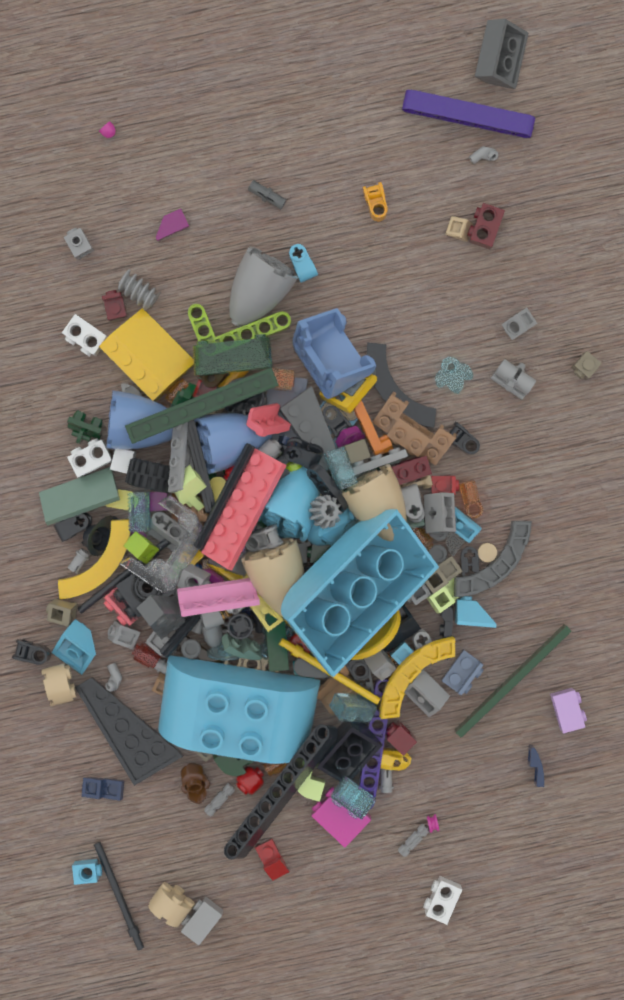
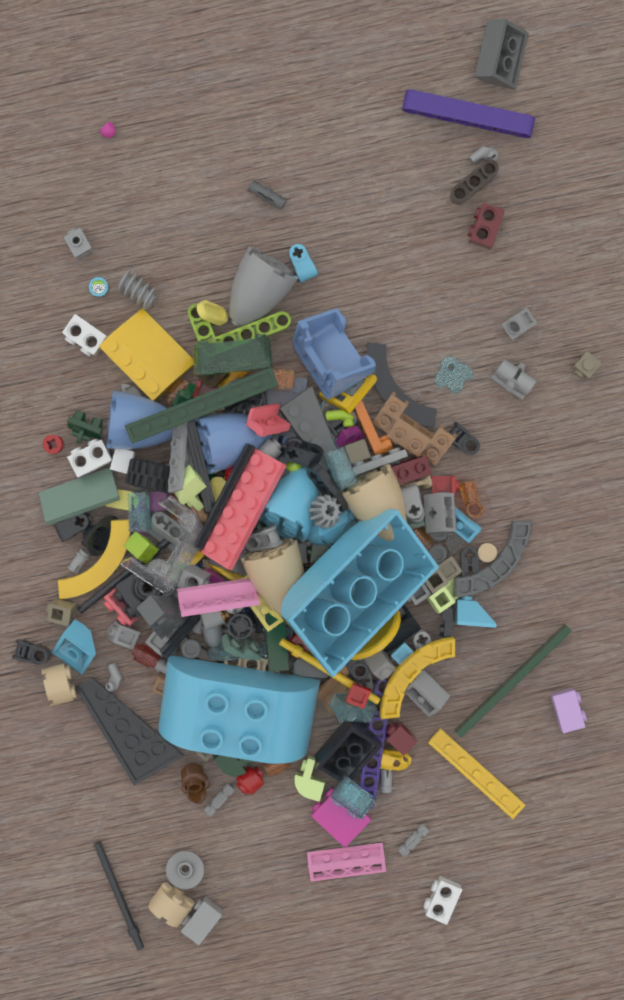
(56, 445): none -> red wheel
(80, 877): medium azure brick -> none
(98, 287): none -> tile
(102, 788): dark blue slope -> none
(114, 305): dark red bracket -> none
(172, 224): magenta tile -> none
(181, 878): none -> light grey dish
(212, 312): none -> light yellow tile
(271, 858): red slope -> none
(288, 787): black beam -> none
(340, 415): none -> lime arm
(346, 859): none -> bright pink fence
(358, 695): none -> red tile
(375, 198): light orange piece -> none
(433, 823): dark pink bush -> none
(458, 228): tan slope -> none
(463, 672): sand blue bracket -> none
(476, 773): none -> yellow tile
(479, 174): none -> dark brown beam
(535, 761): dark blue slope -> none

